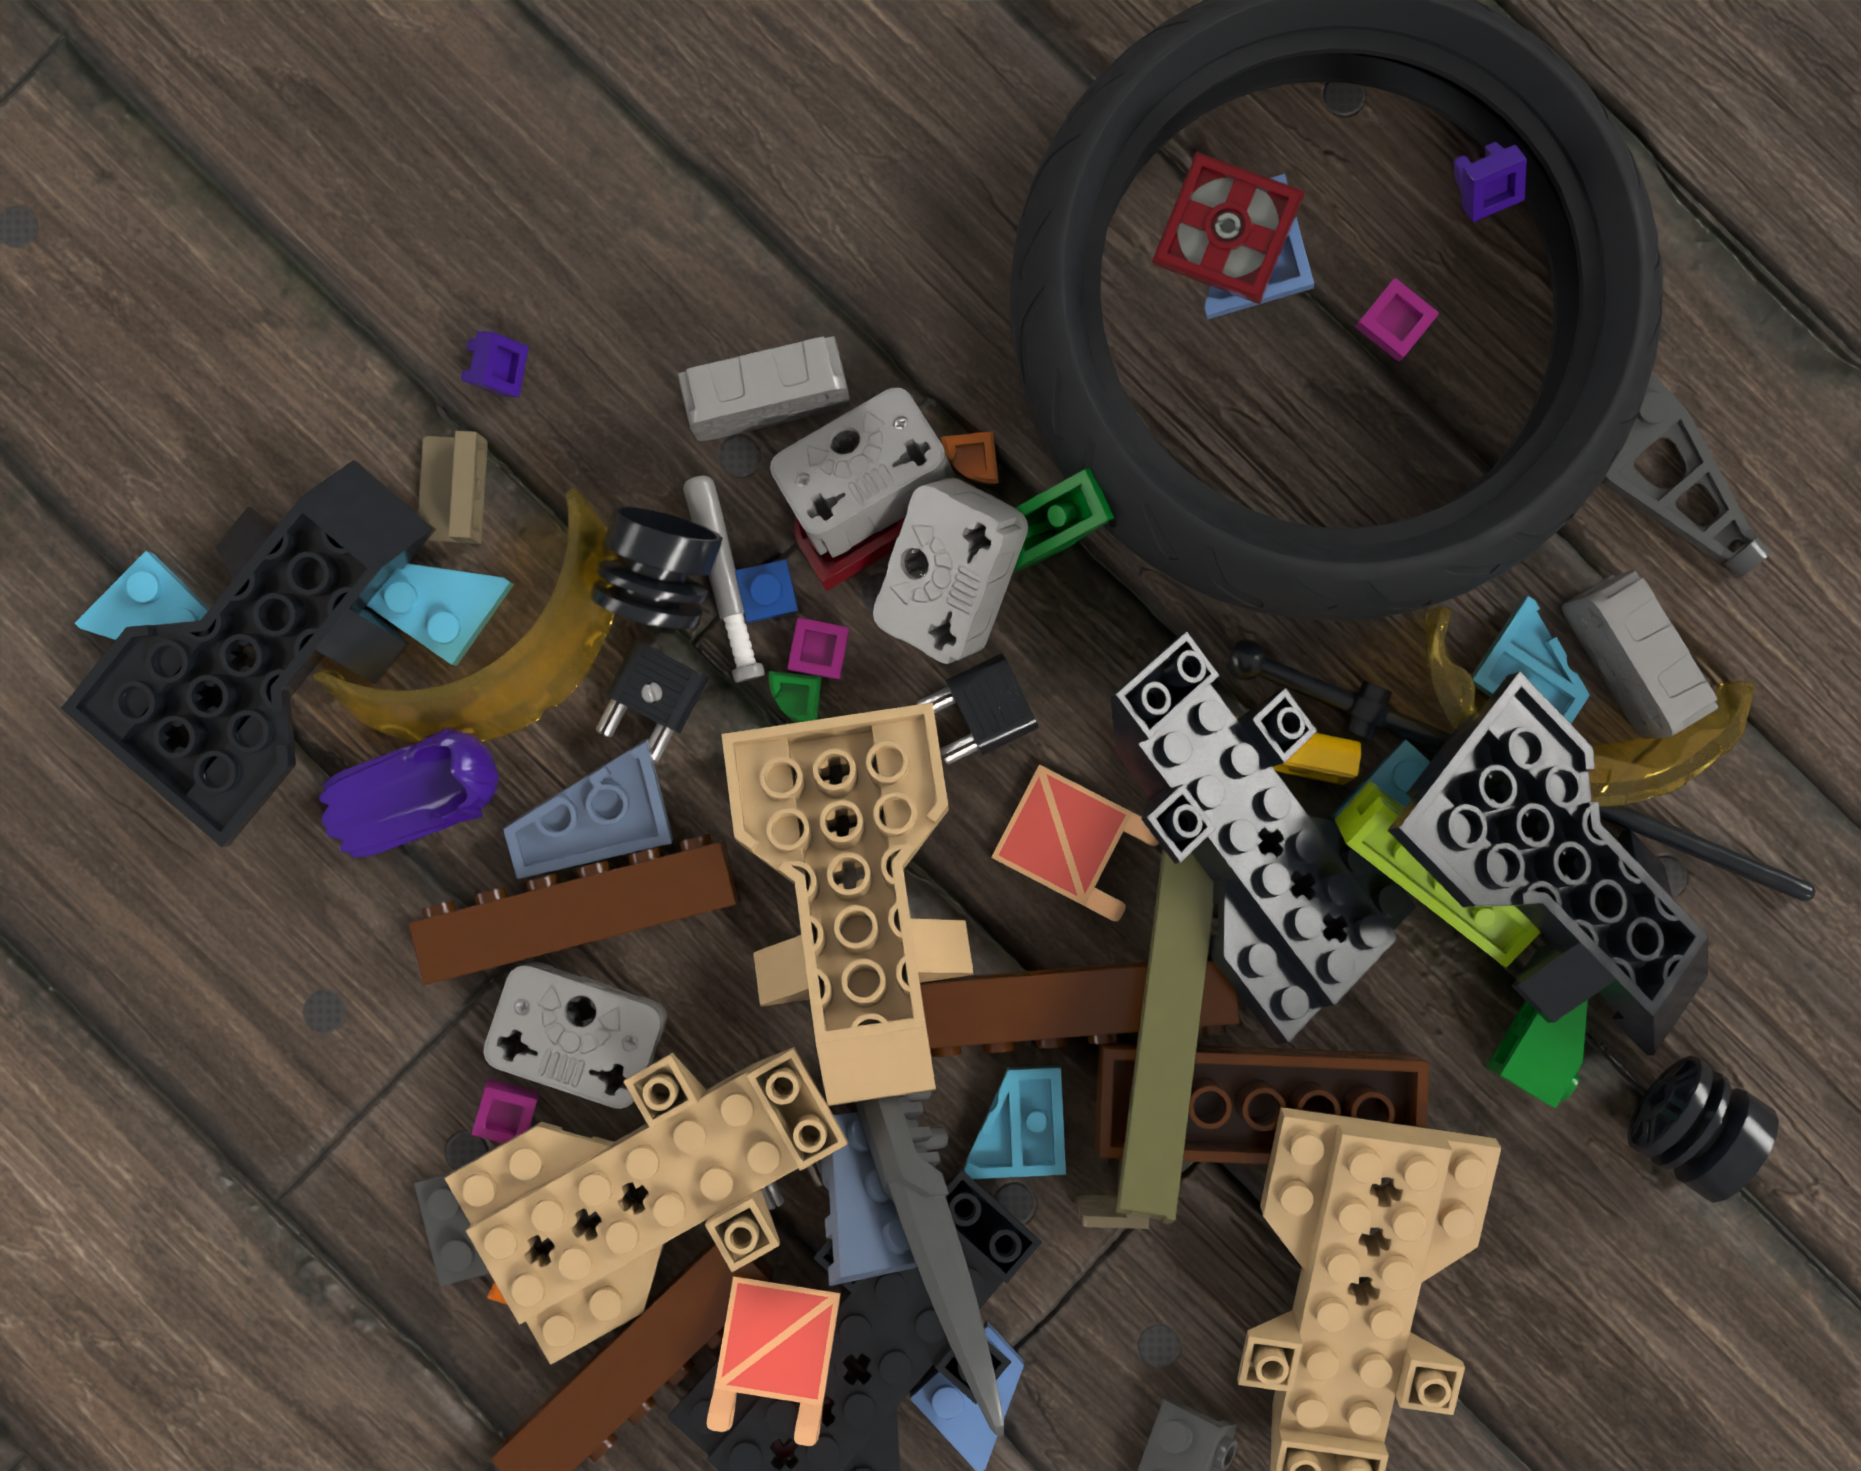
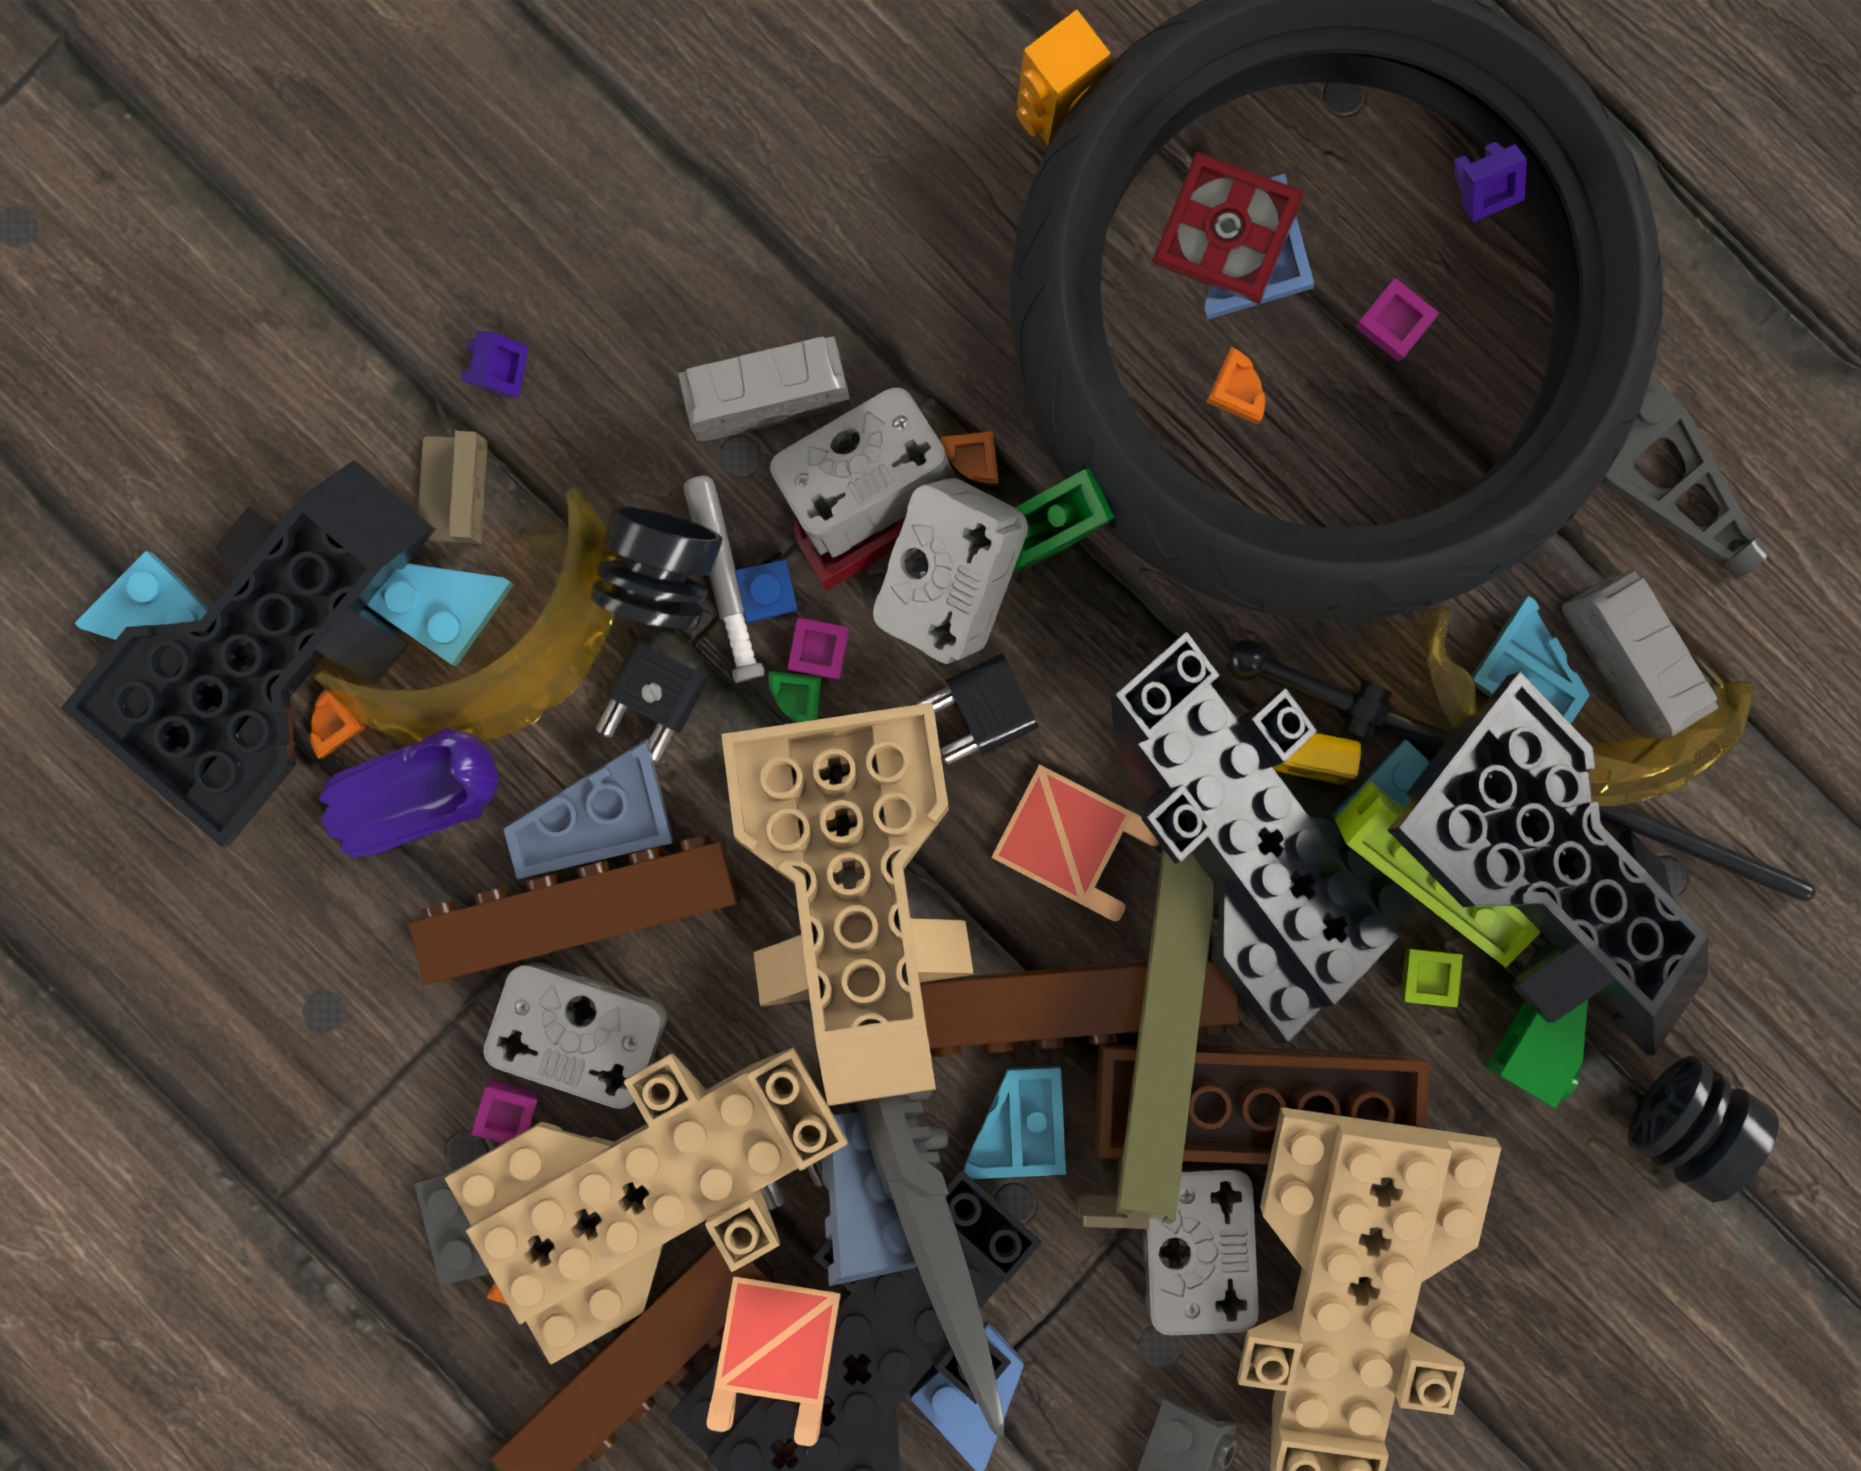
(331, 725): none -> orange tile
(1057, 74): none -> light orange arch
(1217, 1249): none -> light grey axle
(1238, 388): none -> orange tile
(1431, 977): none -> lime plate

